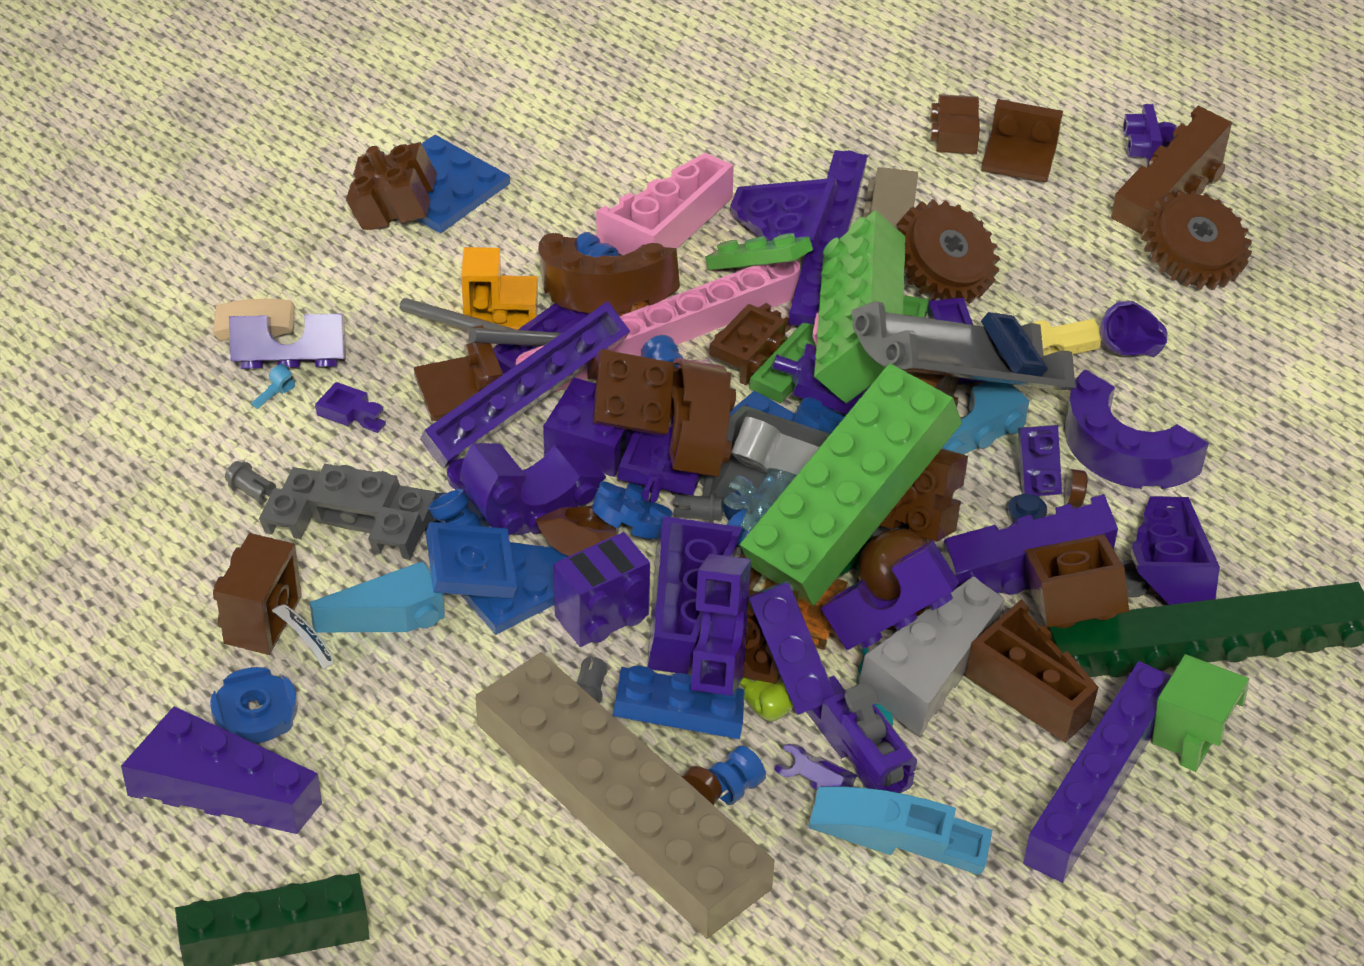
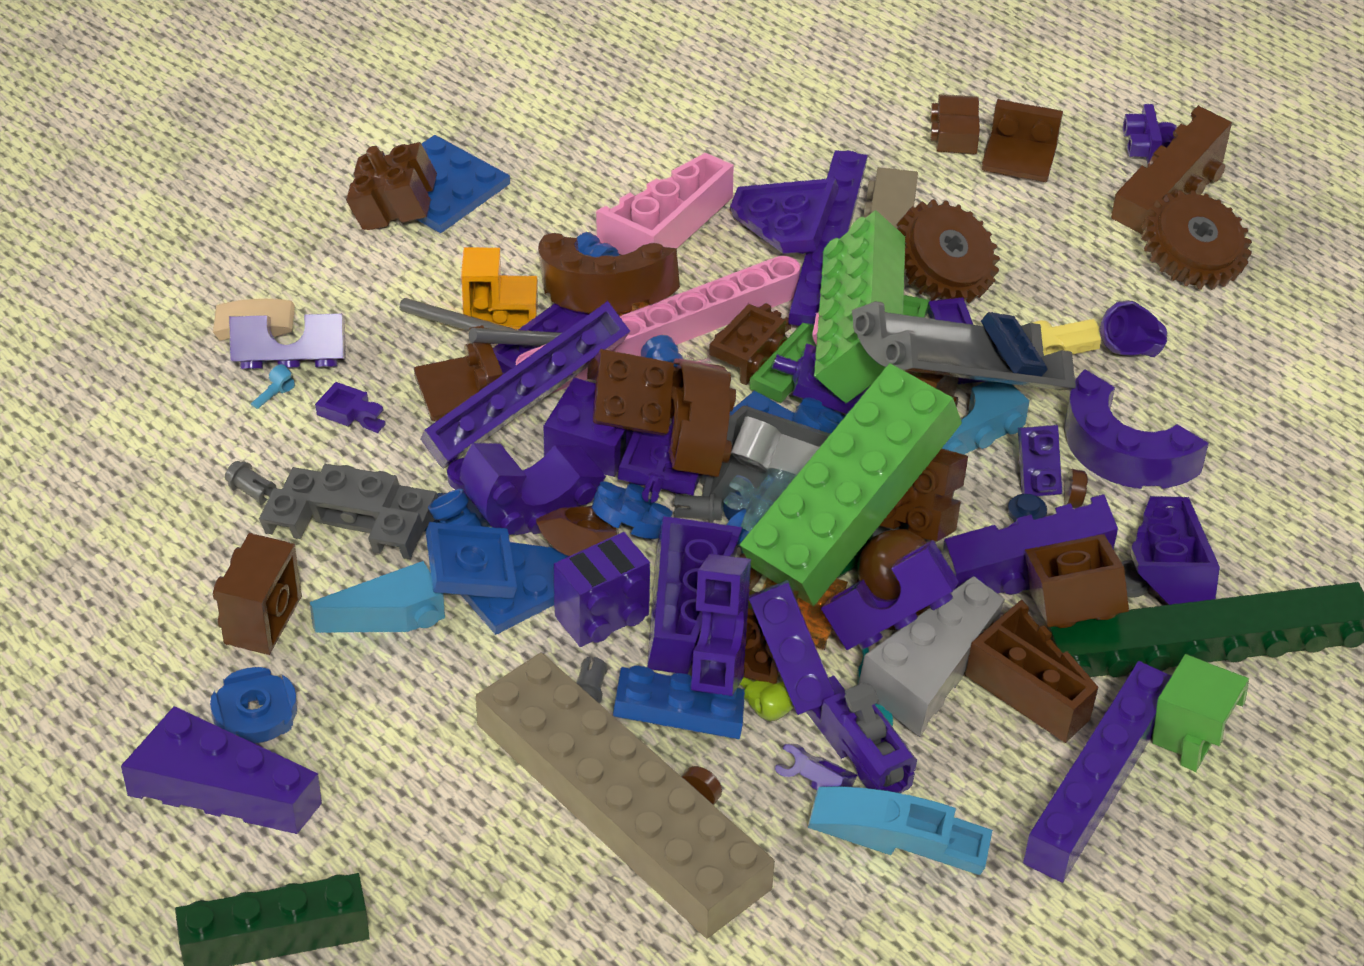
(307, 633): white sticker -> none
(738, 773): blue wheel -> none
(758, 251): bright green plate -> none

